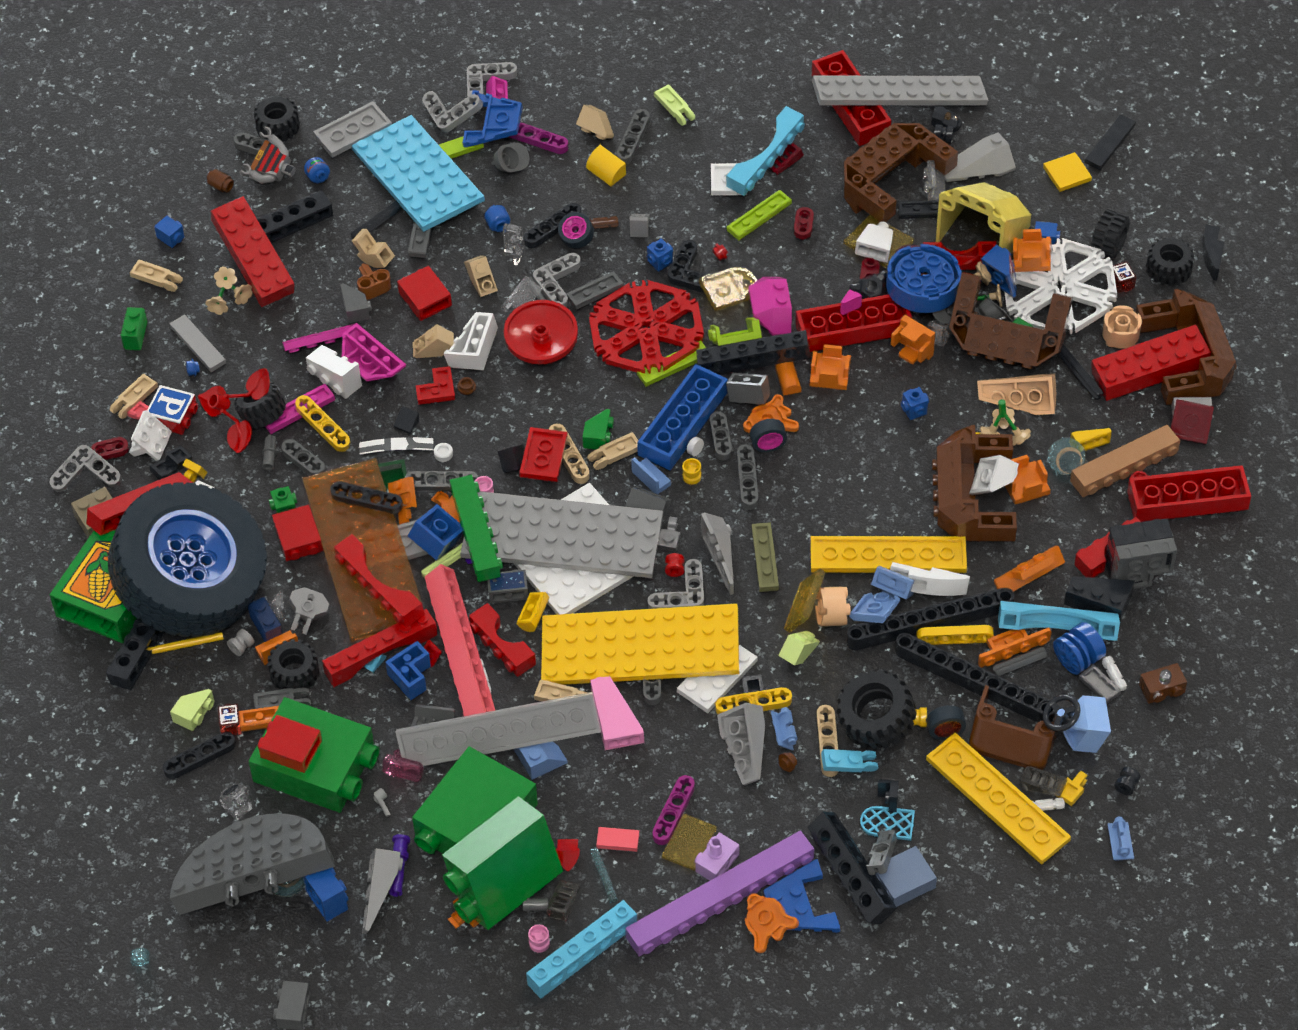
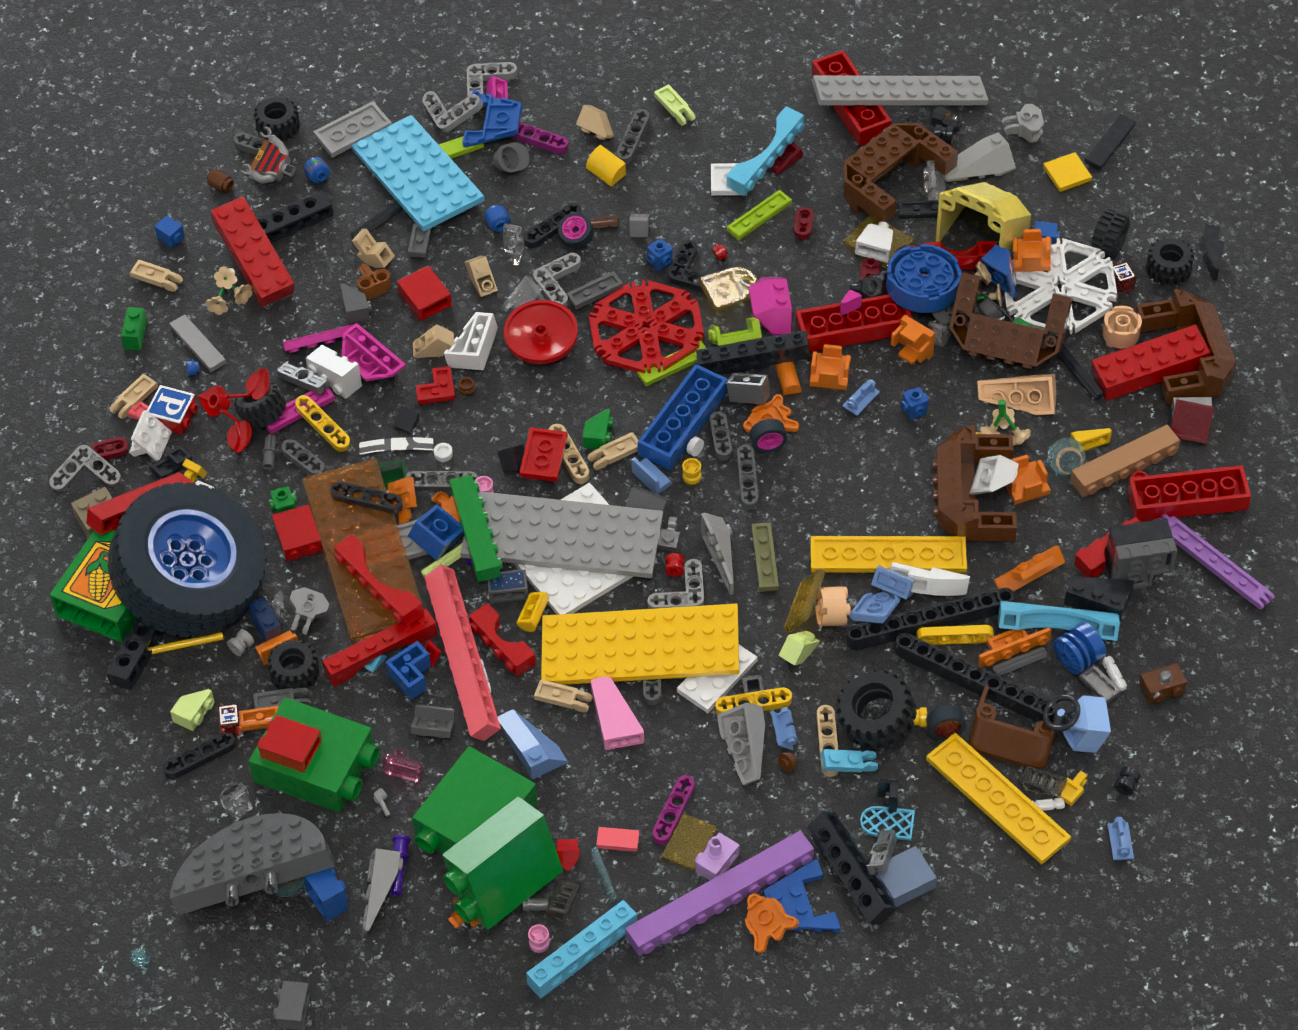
(312, 382): none -> piece
(500, 729): light grey plate -> none
(861, 397): none -> medium blue hinge
(1025, 123): none -> light grey hinge
(1219, 564): none -> medium lavender hinge

